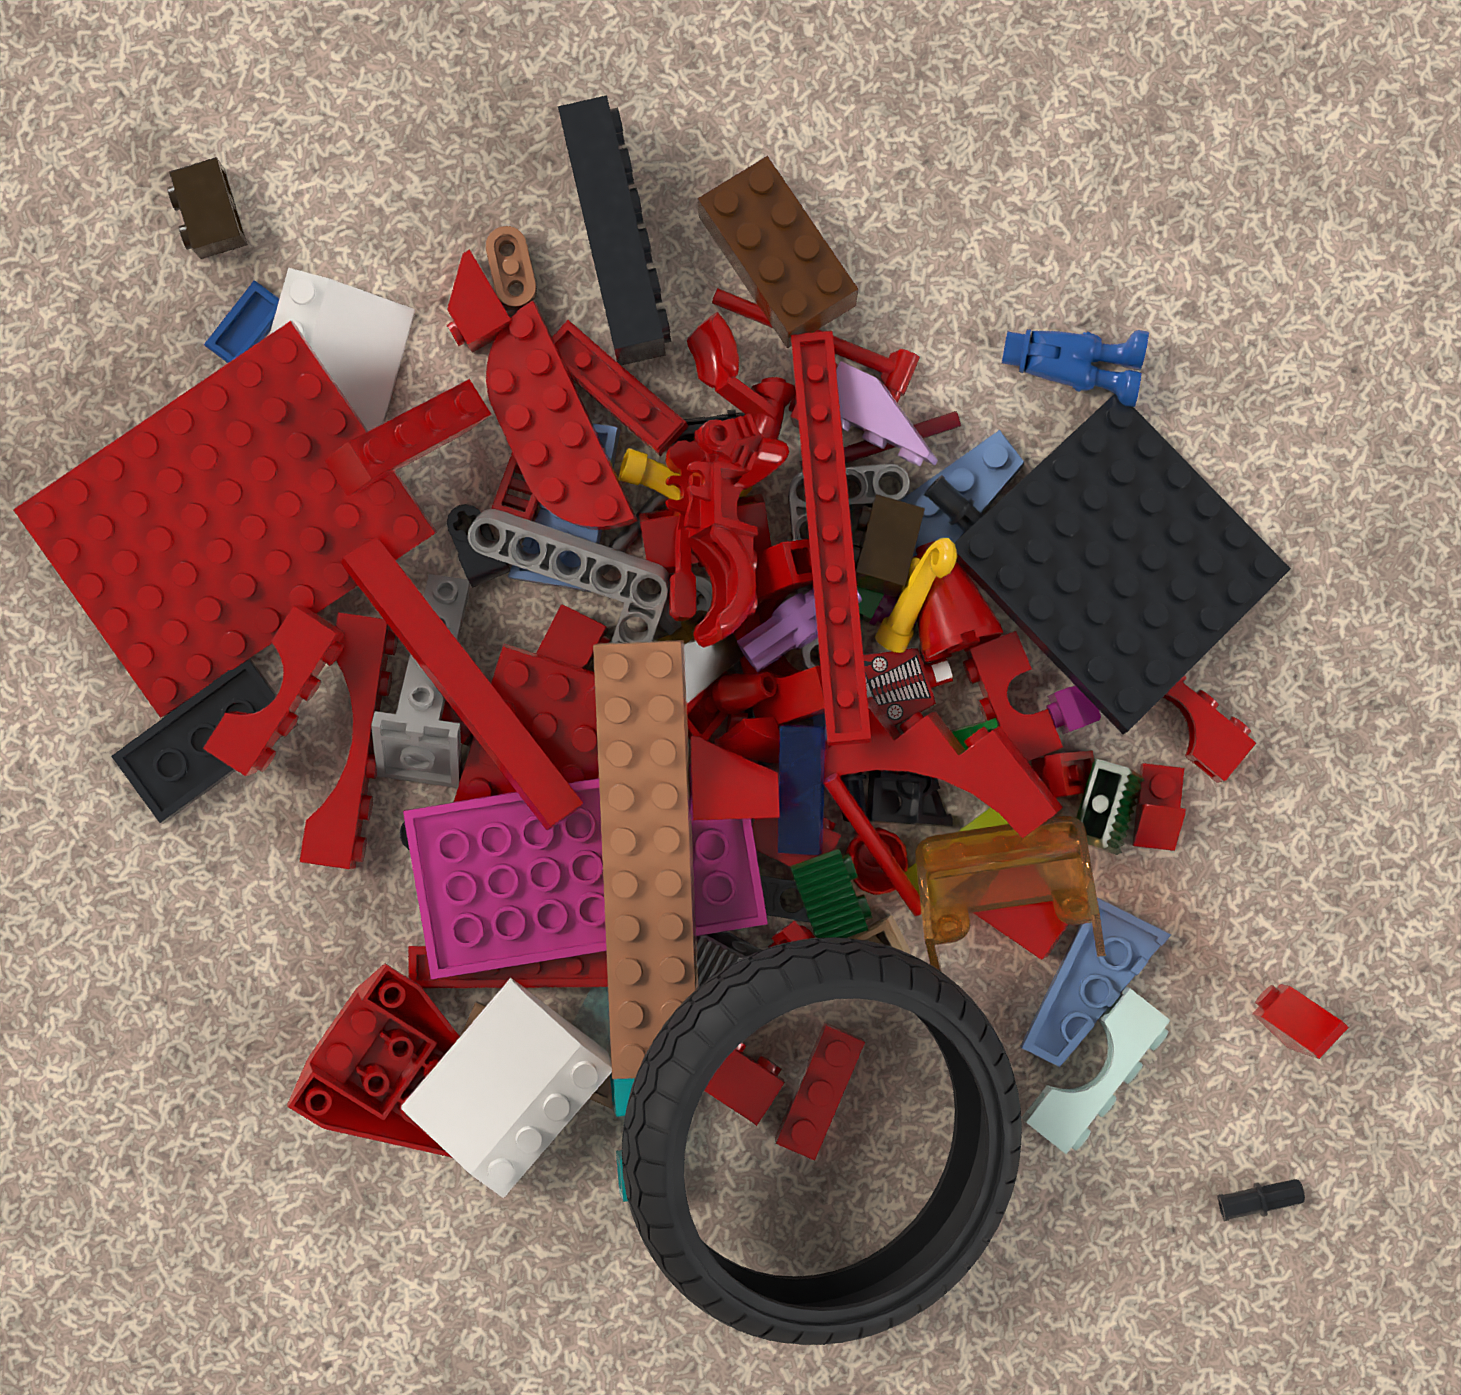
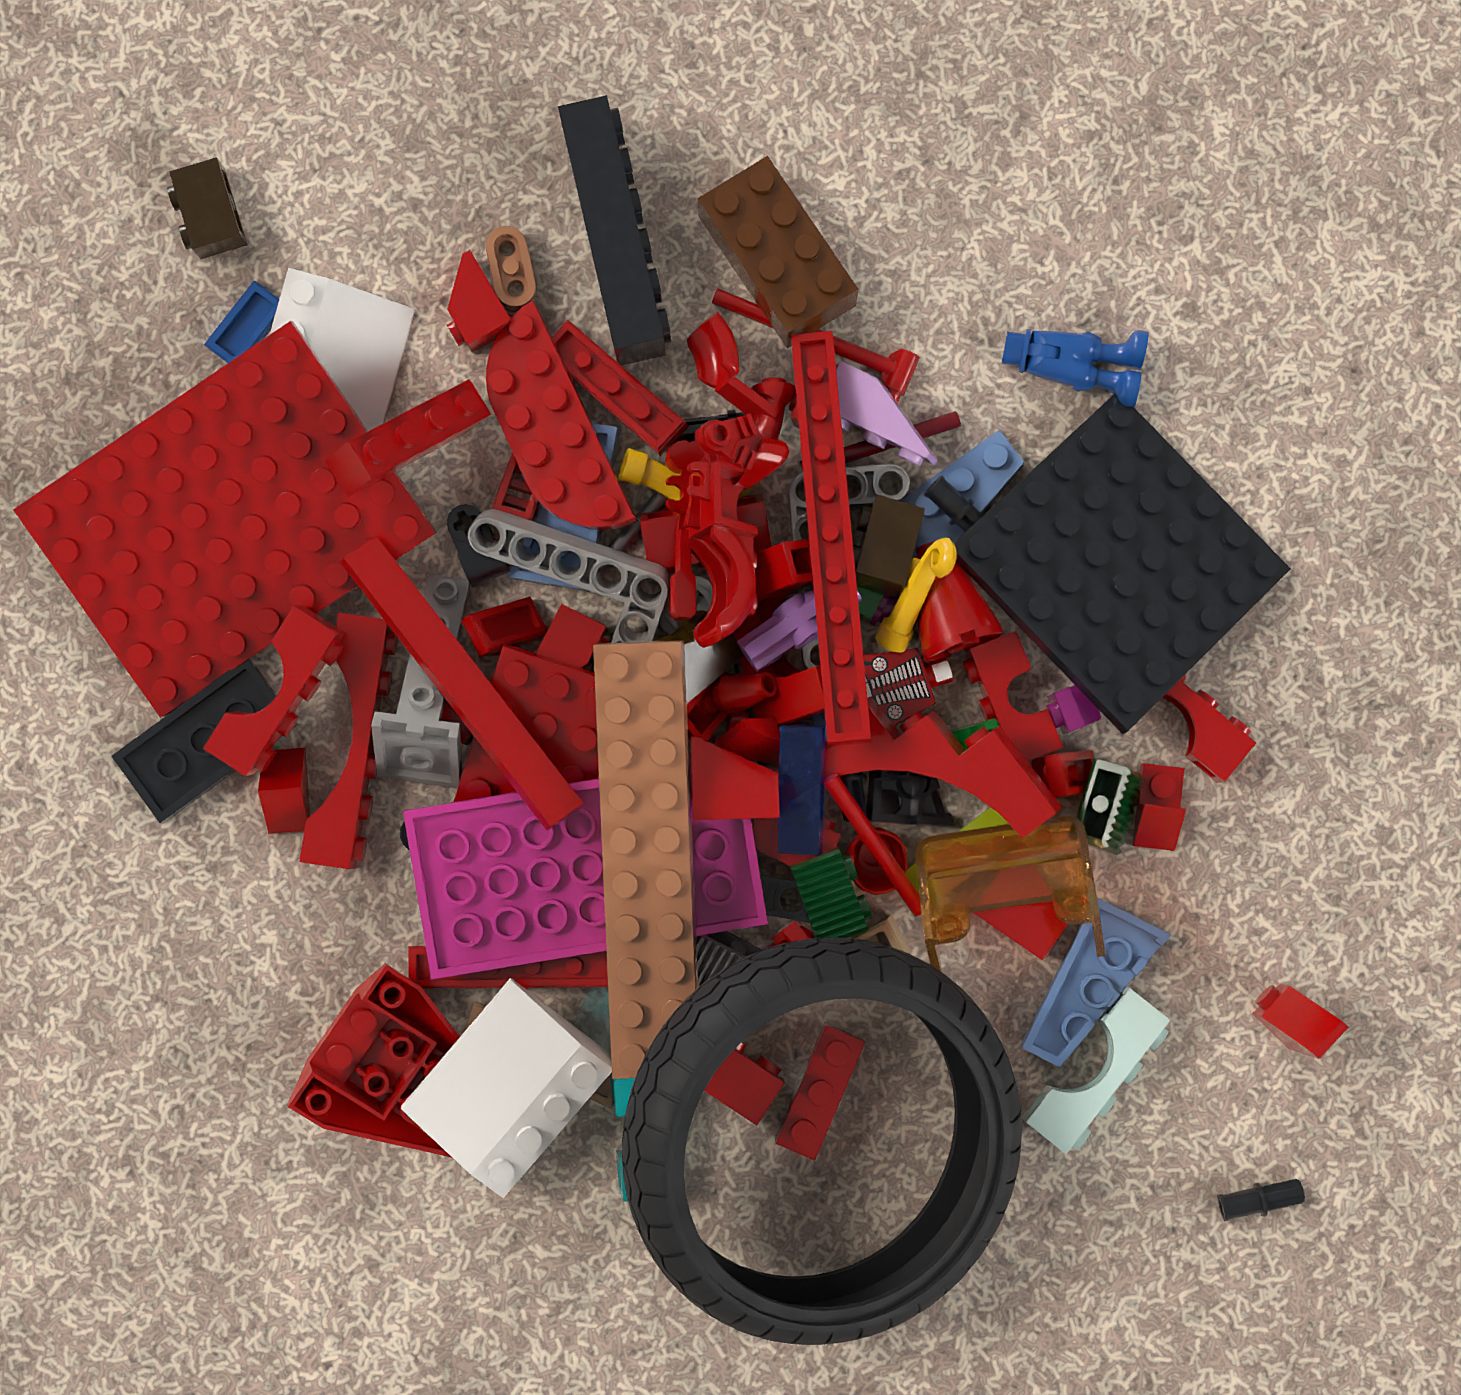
(285, 792): none -> red slope
(507, 623): none -> red tile

